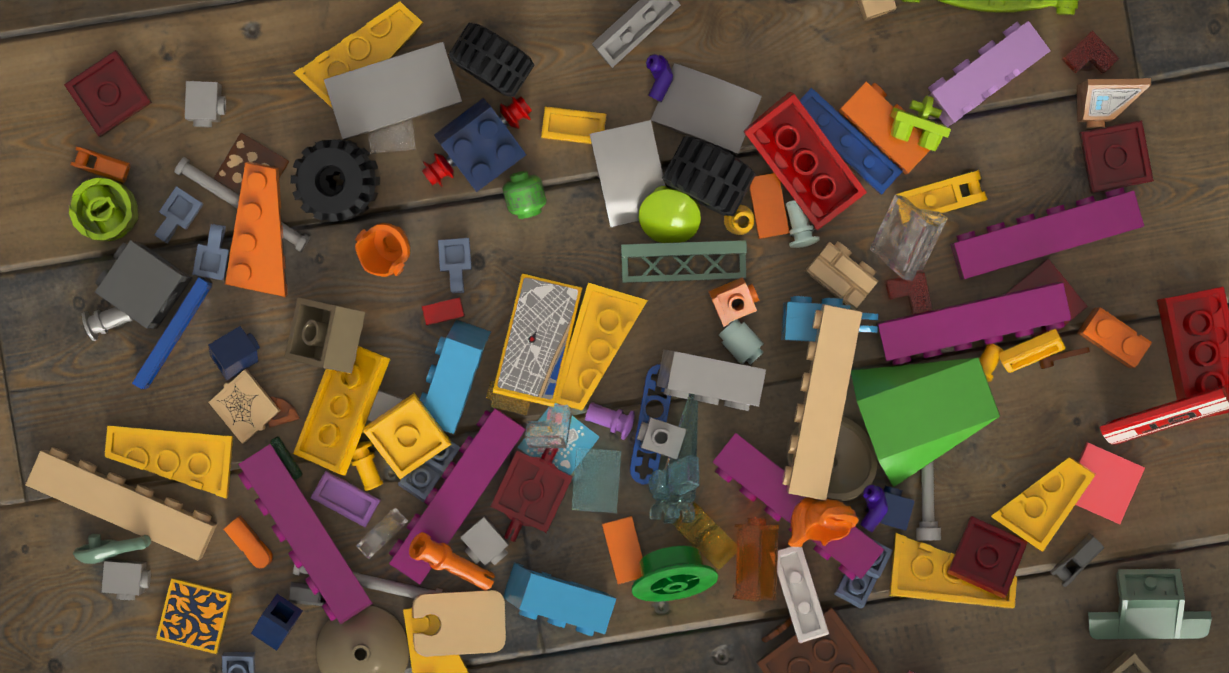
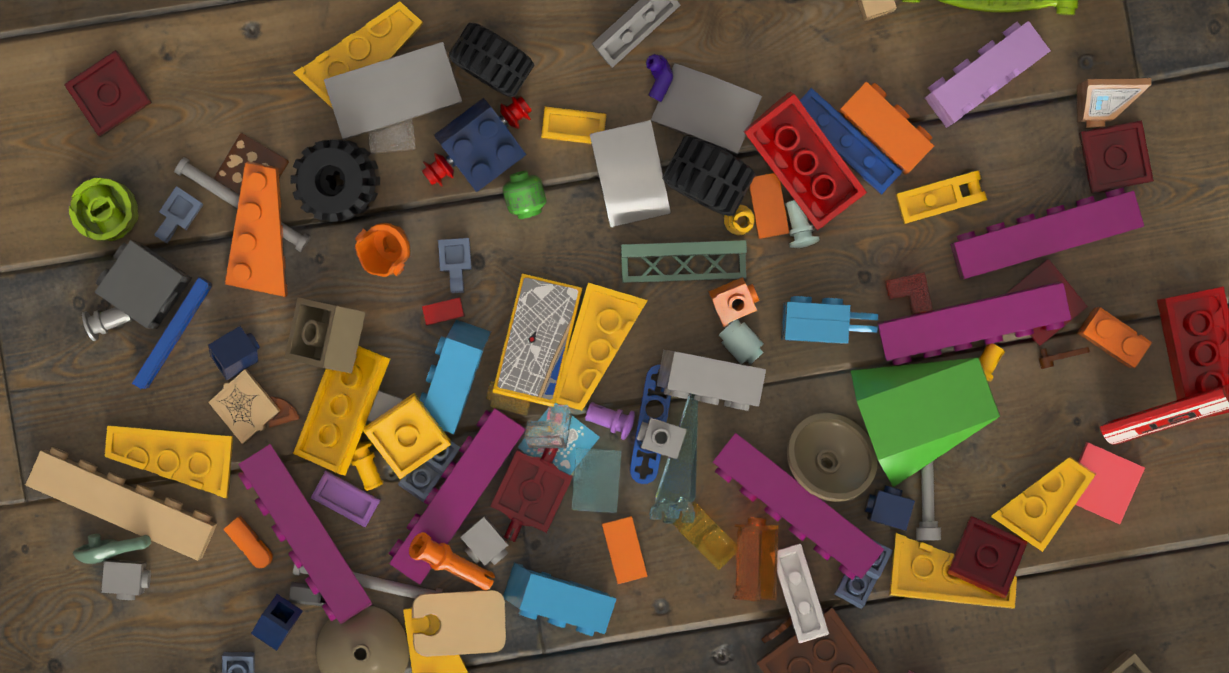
(104, 165): orange bar -> none
(194, 615): tile -> none
(204, 103): light grey brick -> none
(211, 259): sand blue plate -> none
(286, 458): clear green piece -> none
(382, 533): clear piece -> none
(669, 215): lime dish -> none
(673, 574): green piece -> none
(680, 478): clear light blue plate -> none
(821, 521): orange hair -> none
(823, 401): tan brick -> none
(842, 275): tan brick -> none
(876, 505): dark purple arm -> none
(907, 237): clear bracket -> none
(932, 130): lime hips -> none
(1032, 351): yellow tile -> none
(1081, 556): dark grey bar -> none
(1090, 49): clear red piece -> none
(1150, 609): sand green plate -> none

